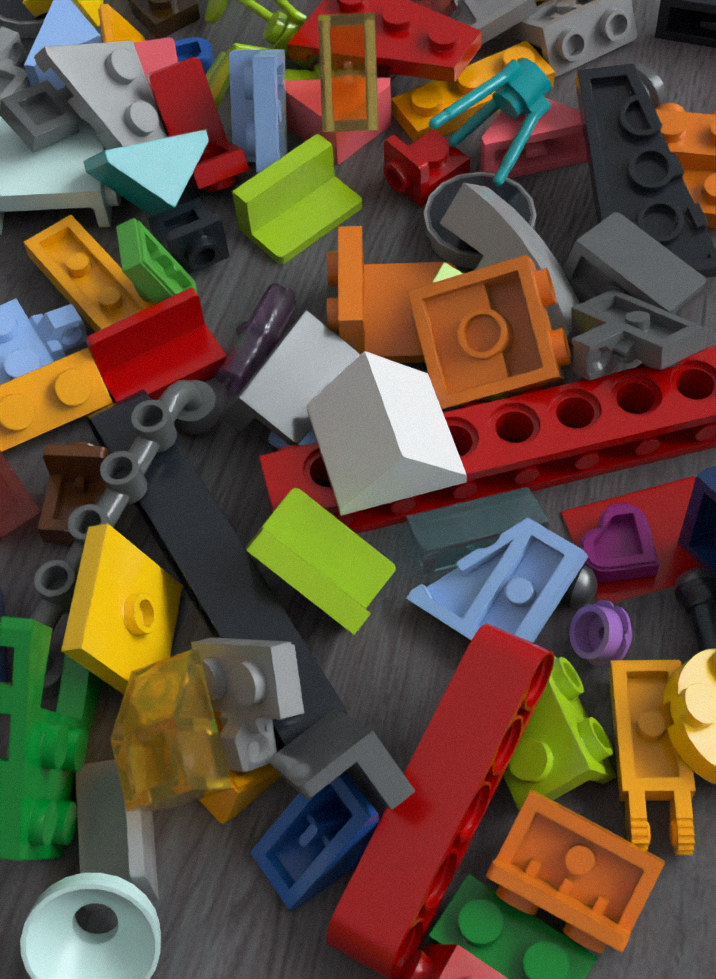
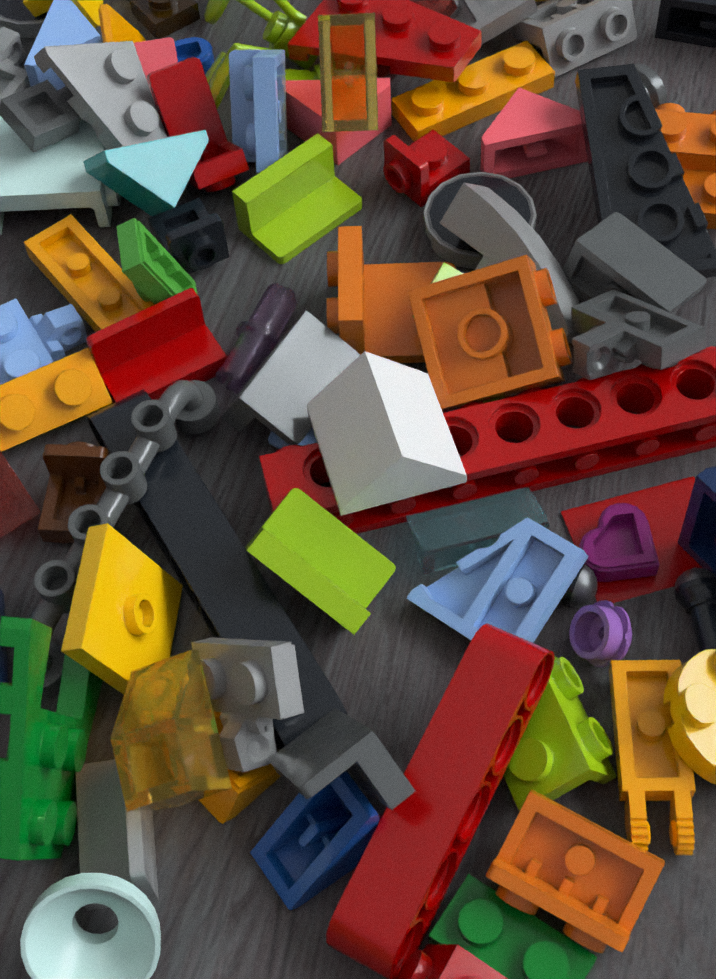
(518, 91): teal plant -> none

